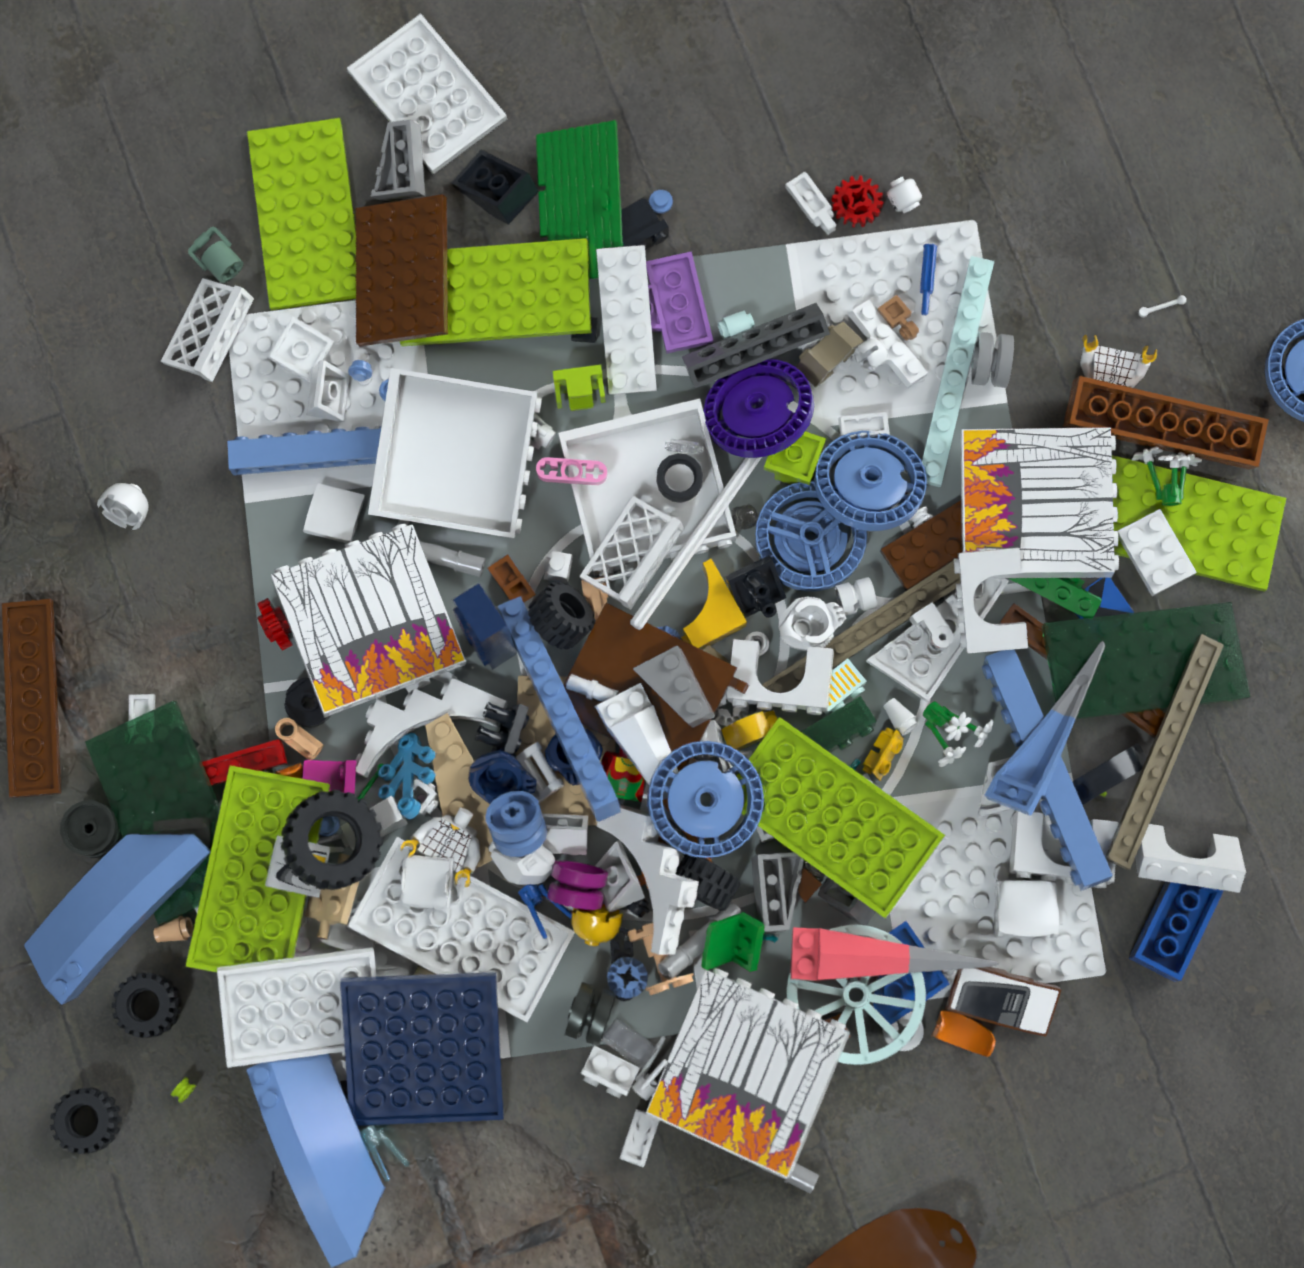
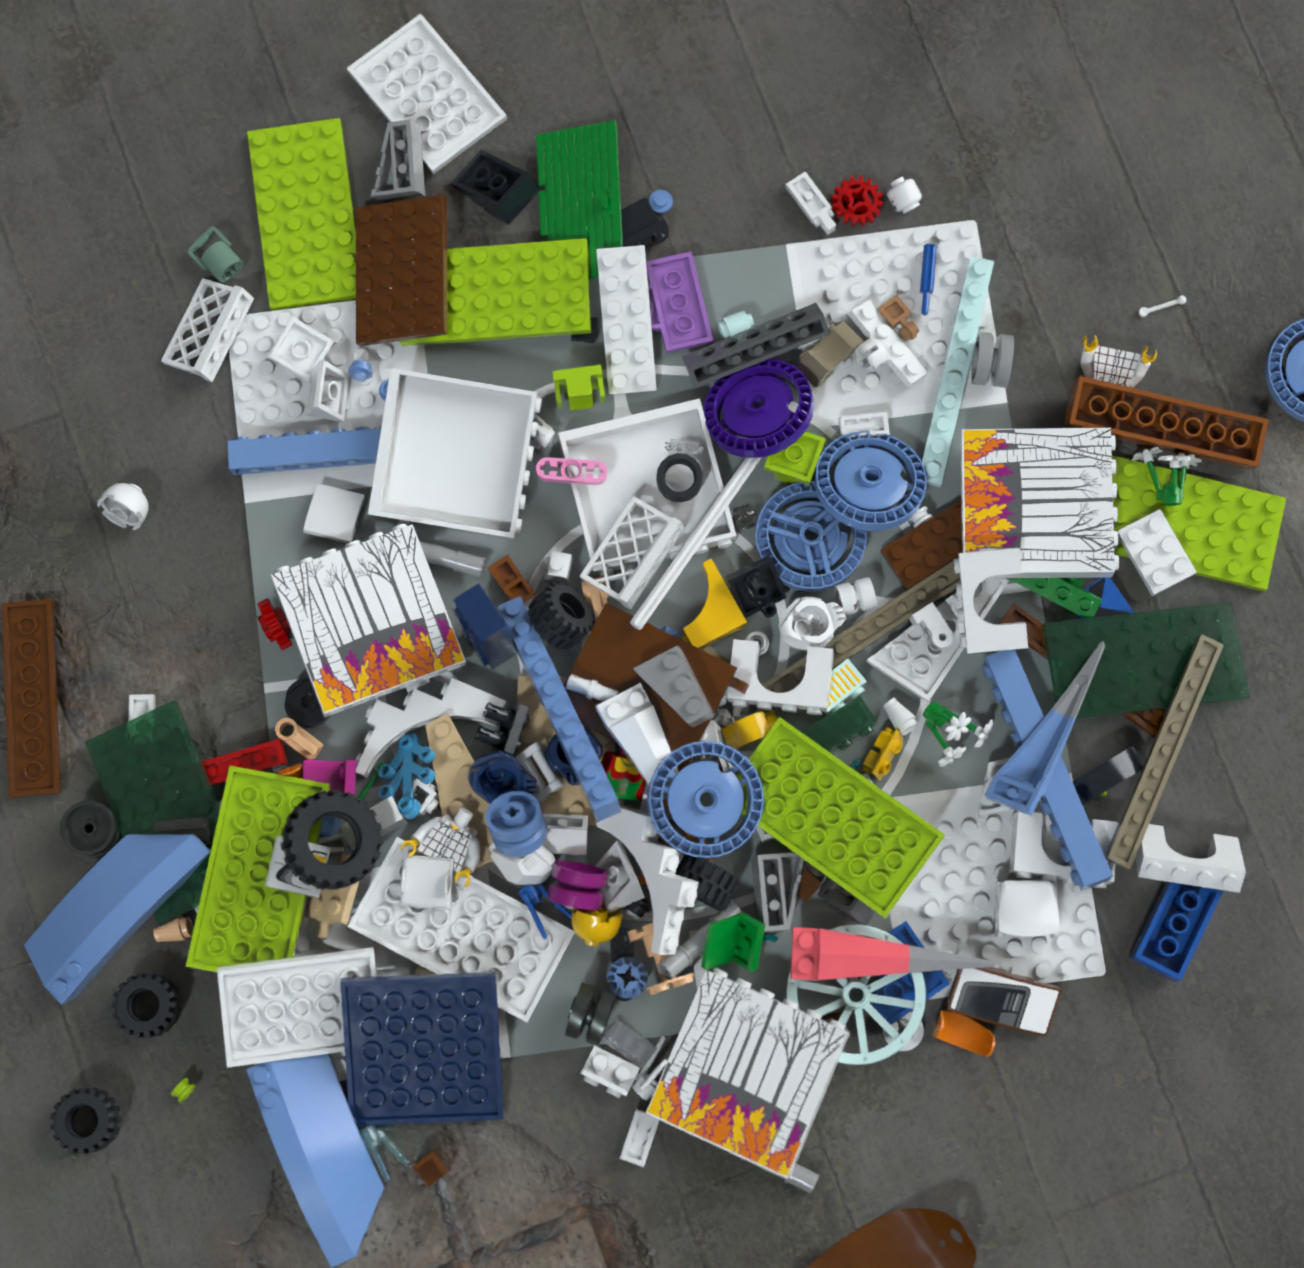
(431, 1168): none -> reddish brown panel

